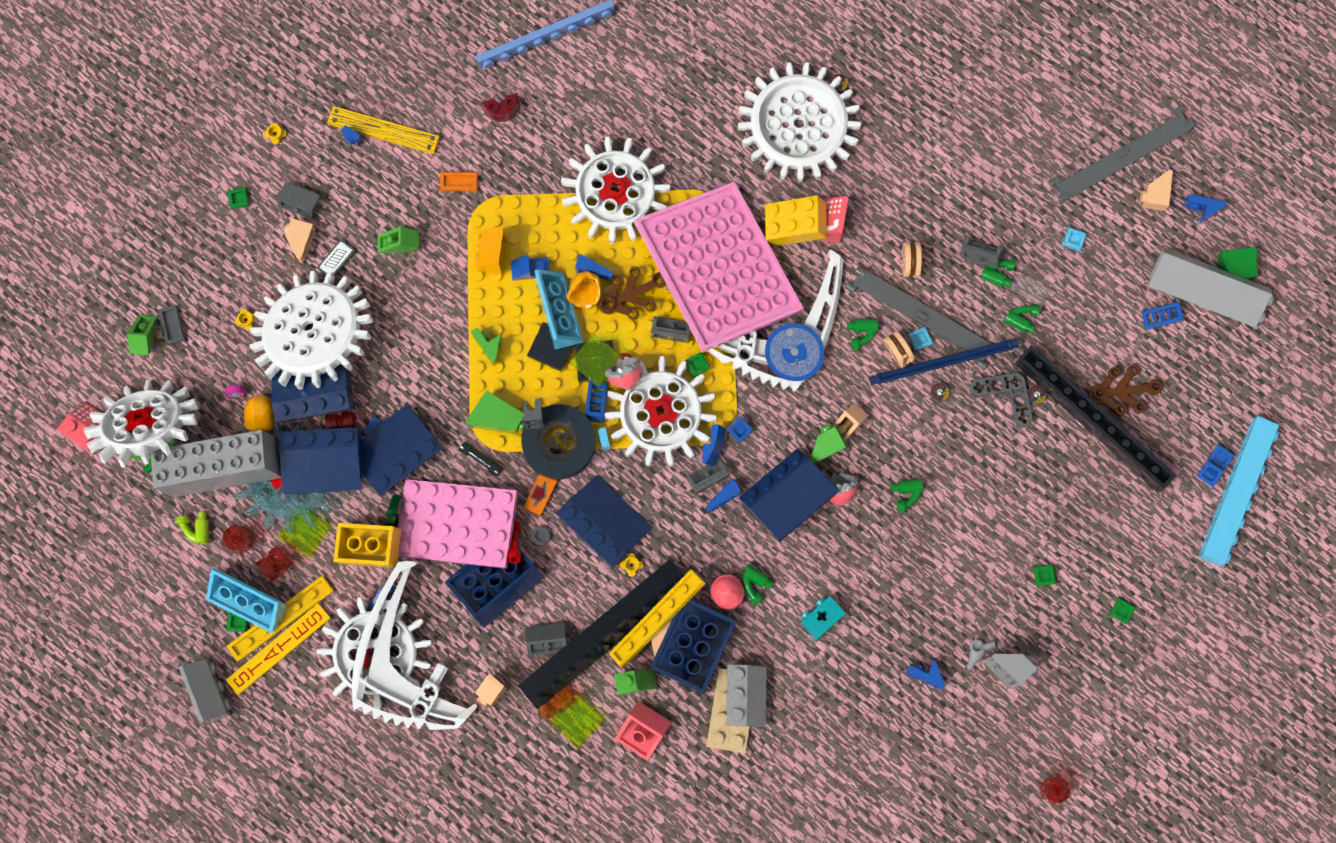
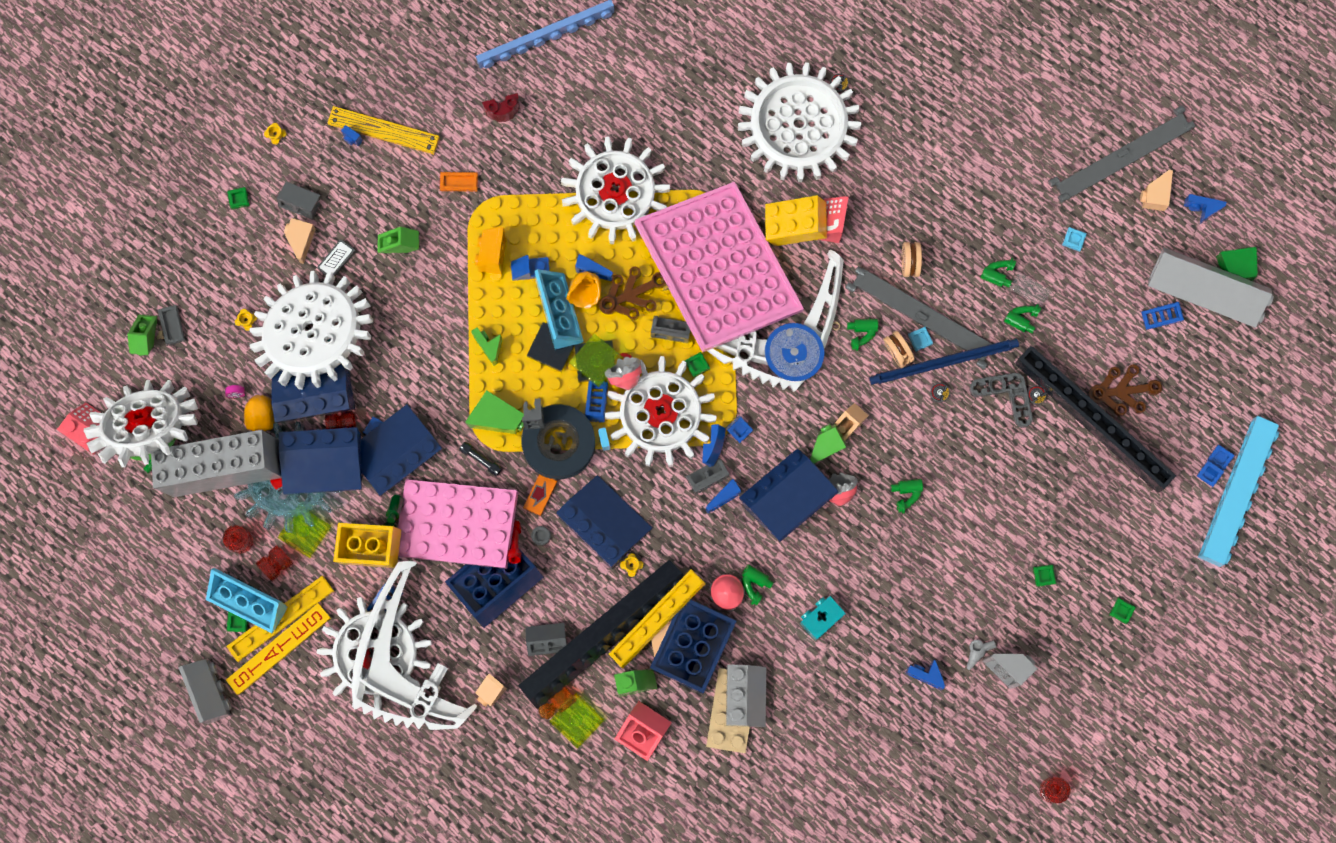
(201, 533): lime plant -> none
(981, 253): dark grey hinge -> none

